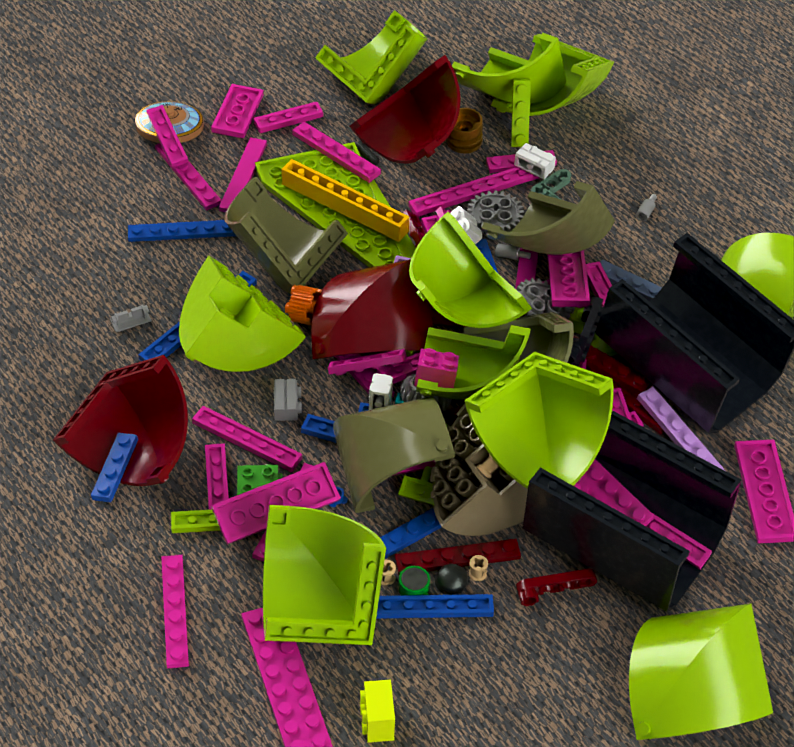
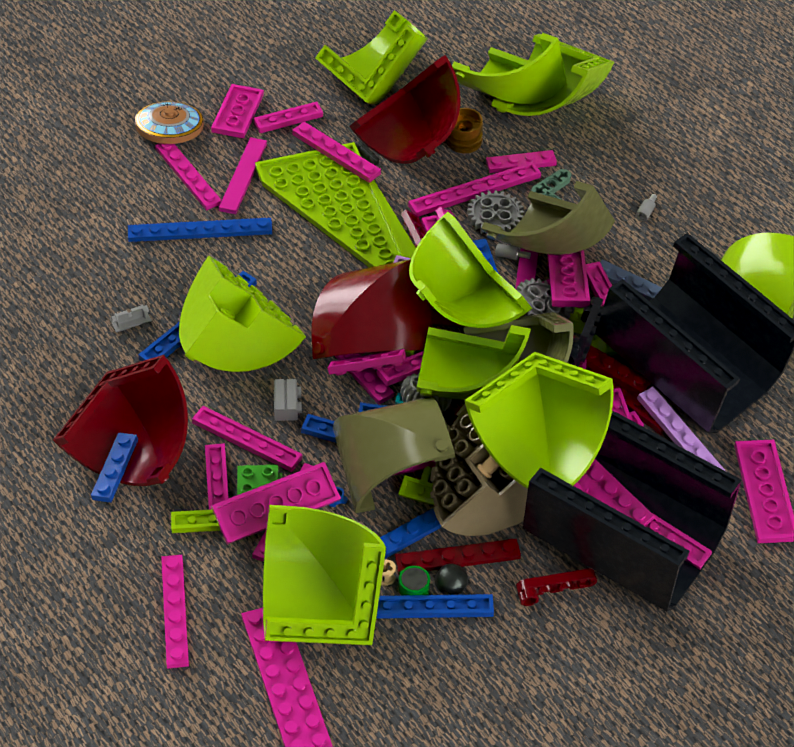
(167, 136): dark pink plate -> none
(277, 240): olive panel -> none
(302, 304): orange brick -> none
(345, 200): yellow brick -> none
(377, 711): neon yellow brick -> none
(380, 391): white brick -> none
(437, 367): dark pink brick -> none
(468, 223): white brick -> none
(478, 567): tan bush -> none
(520, 112): lime plate -> none
(535, 161): white brick -> none
(697, 673): lime panel -> none

